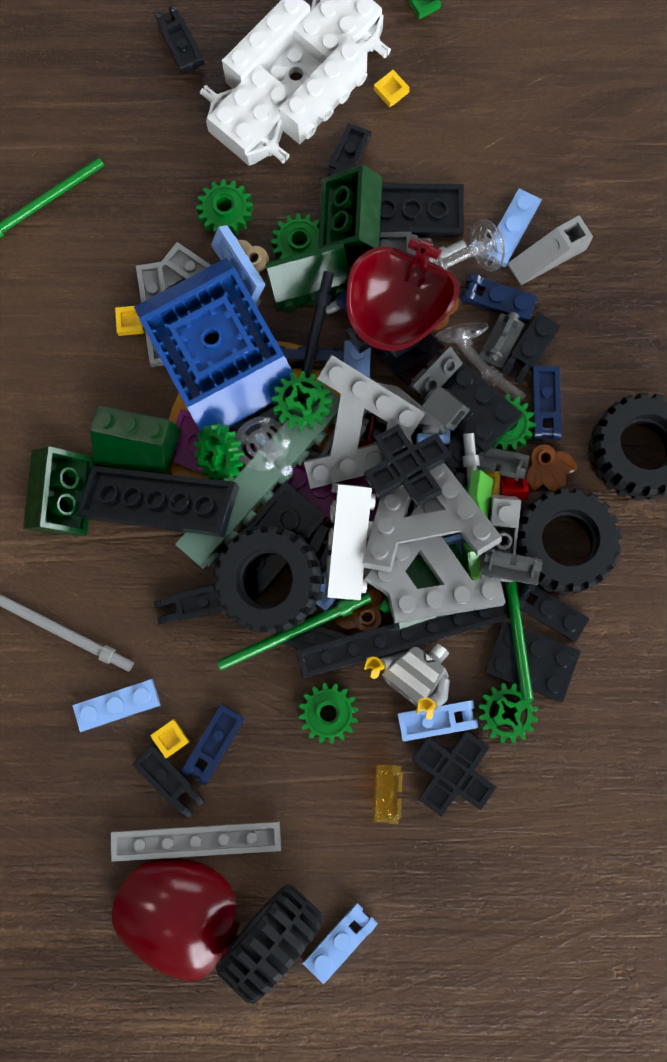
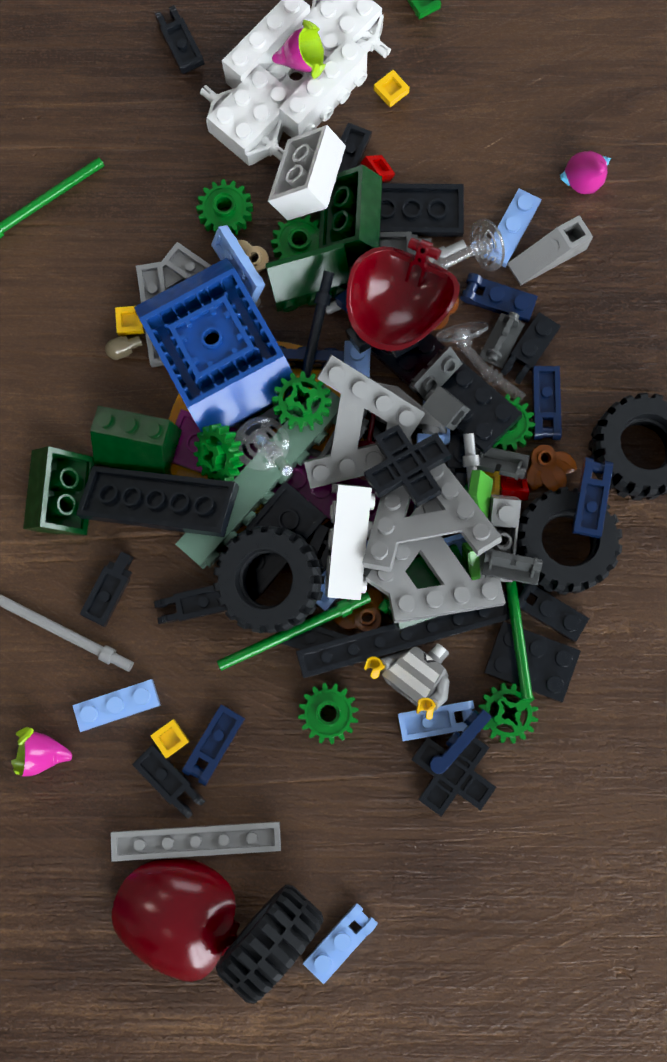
(37, 753): none -> dark pink hat
(108, 590): none -> black hinge
(121, 347): none -> dark tan cylinder
(302, 50): none -> hat
(307, 173): none -> white brick
(380, 166): none -> red plate
(387, 782): clear yellow hinge -> none
(459, 742): none -> dark blue plate
(586, 172): none -> dark pink hat
(592, 498): none -> dark blue plate

